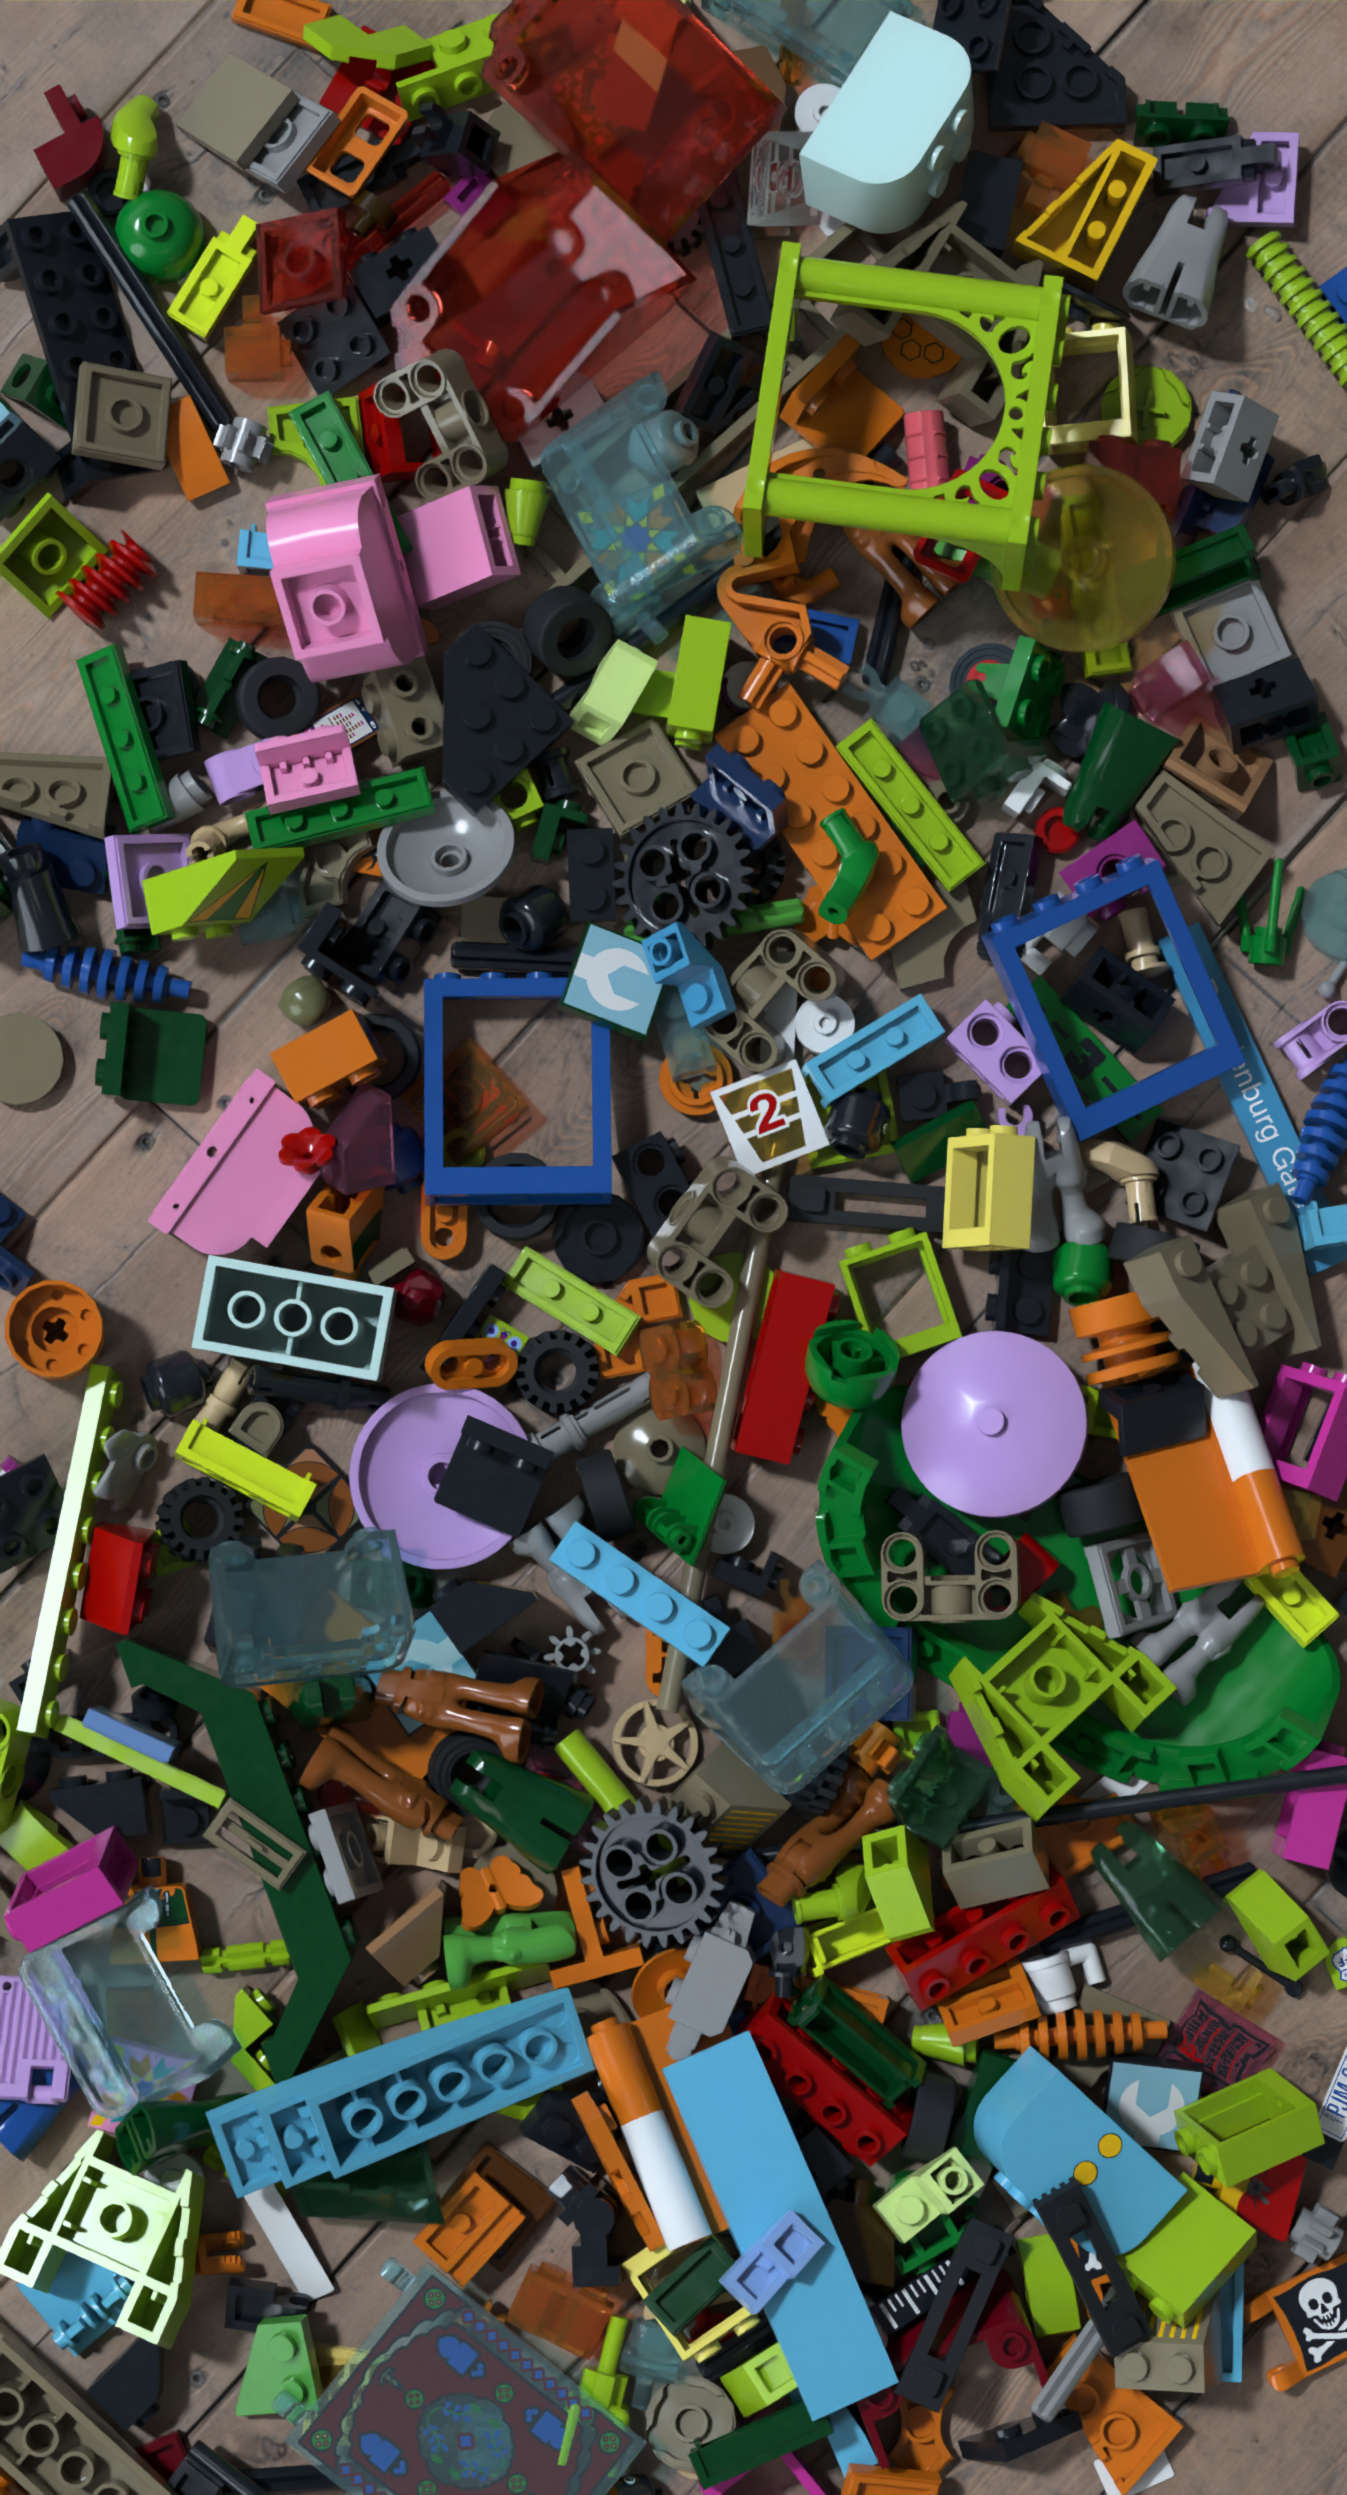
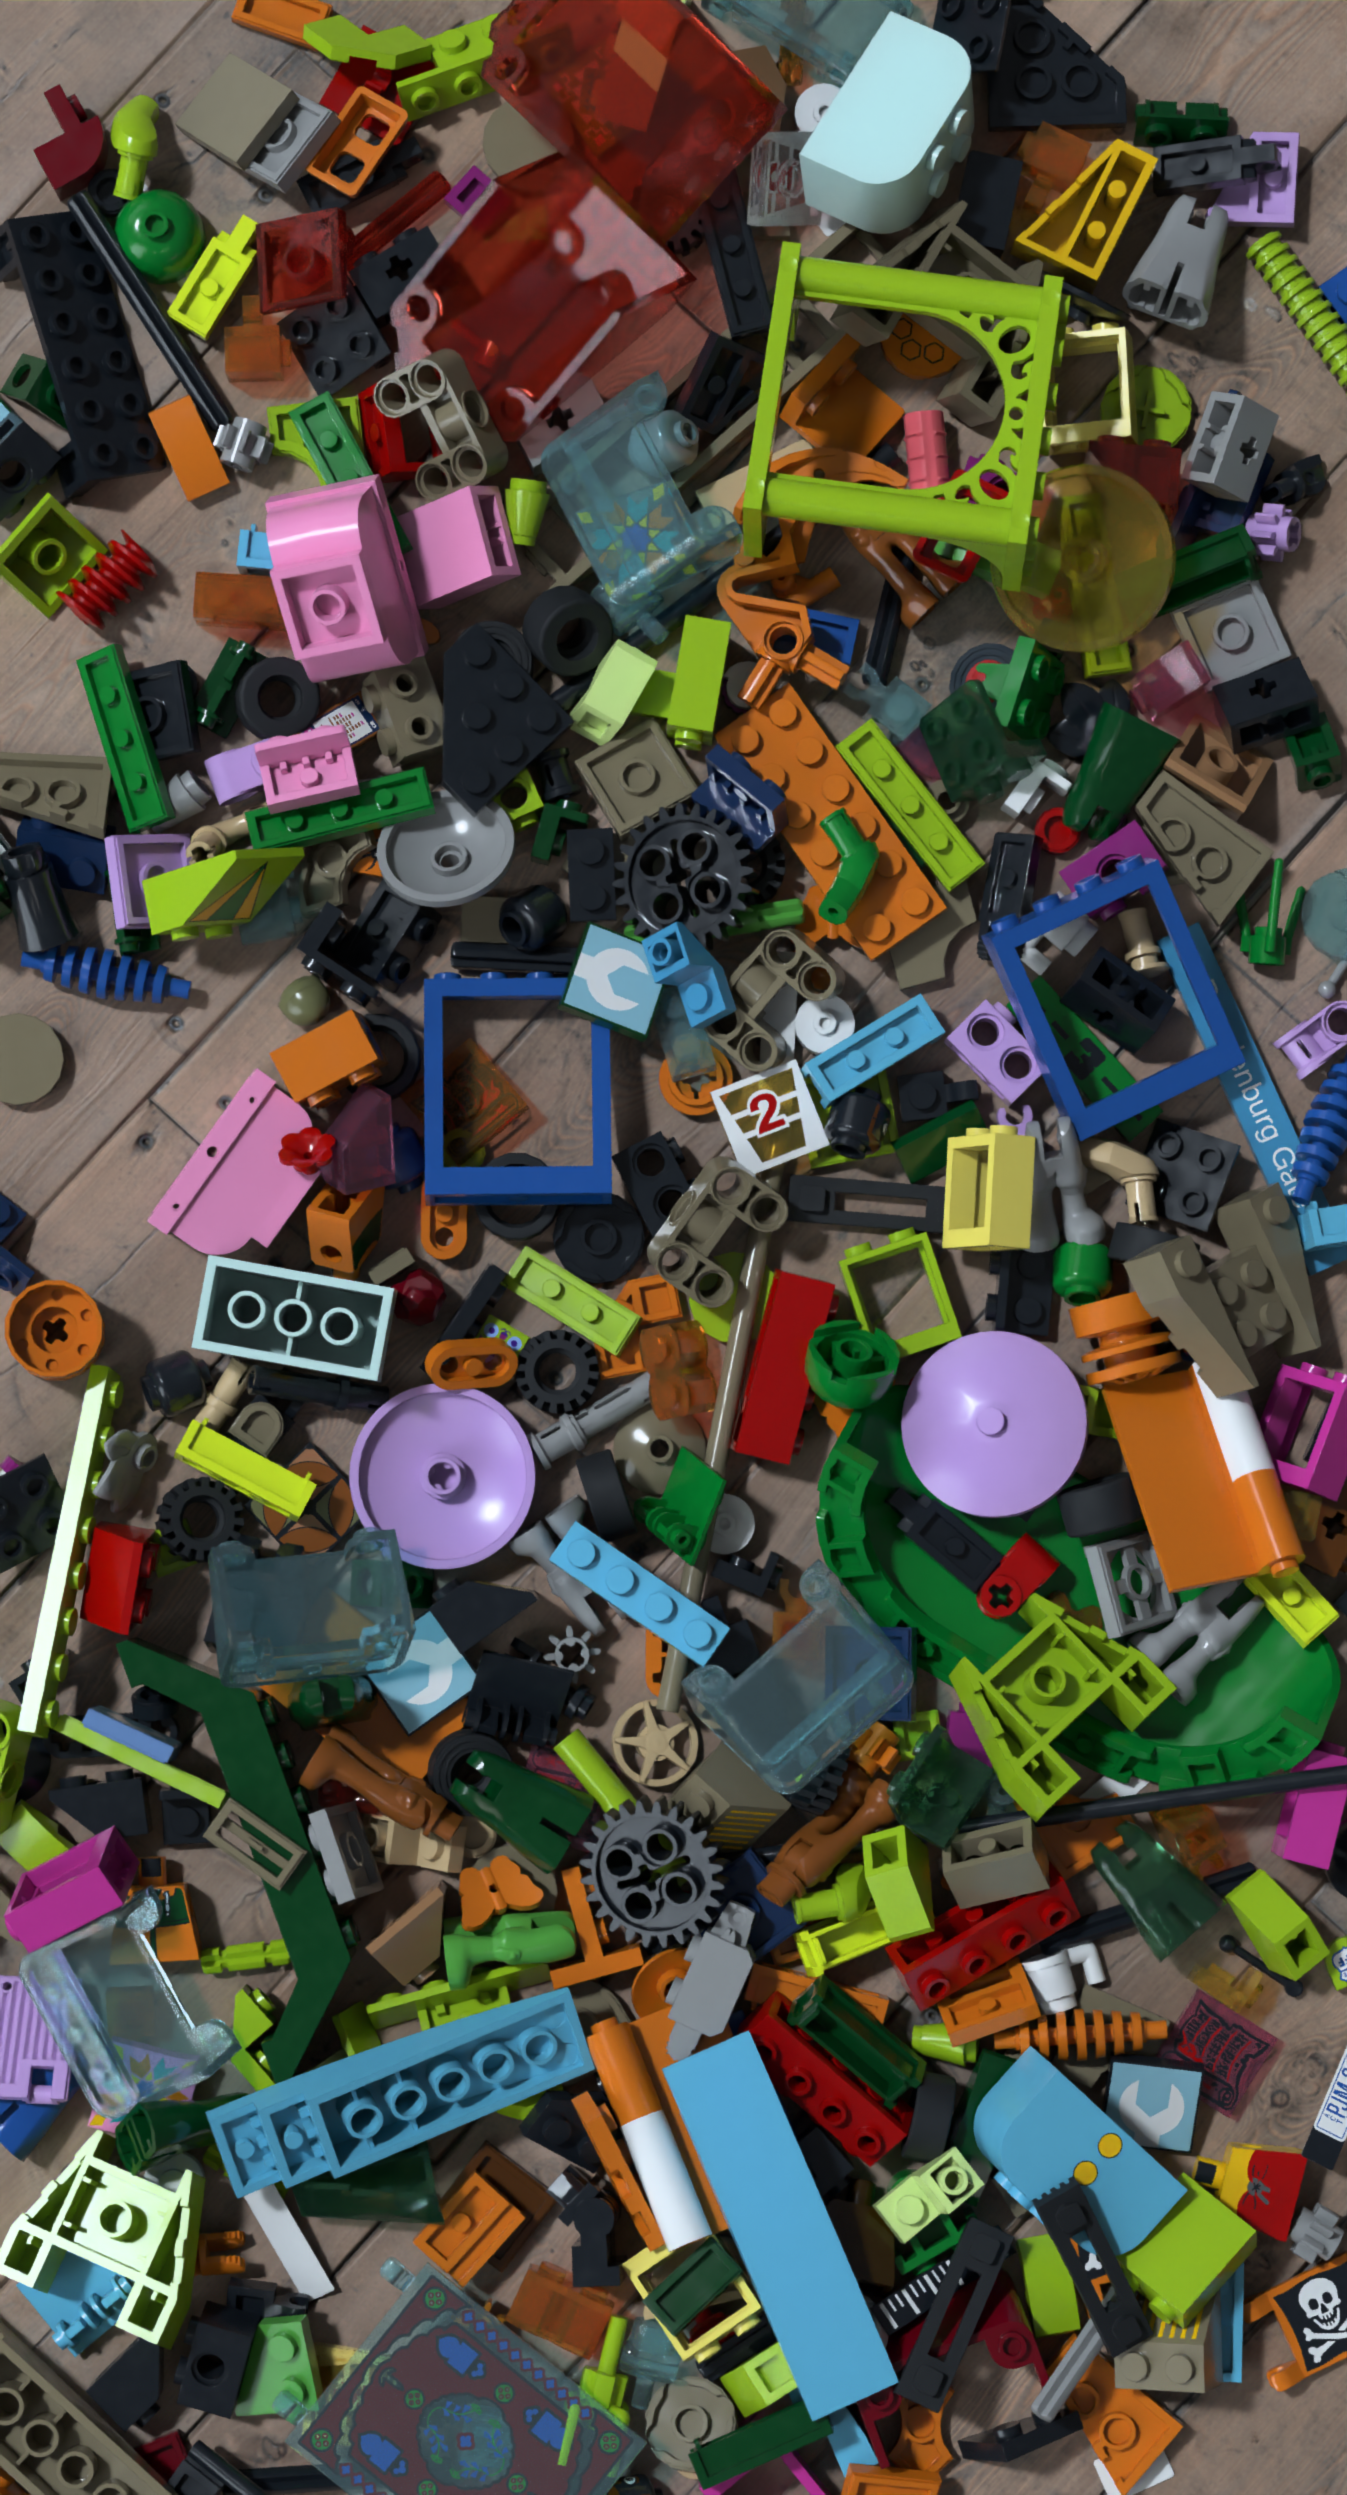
(122, 416): dark tan tile -> none
(151, 1055): dark green bracket -> none
(213, 2384): none -> black brick
(372, 214): dark brown tile -> none
(437, 1696): dark orange piece -> none
(456, 142): black brick -> none
(494, 1476): black bracket -> none
(771, 2261): light blue slope -> none
(790, 1959): black piece -> none
(950, 1596): dark tan beam -> none
(1156, 1411): black panel -> none
(1263, 2096): lime window -> none
(1274, 531): none -> lavender gear

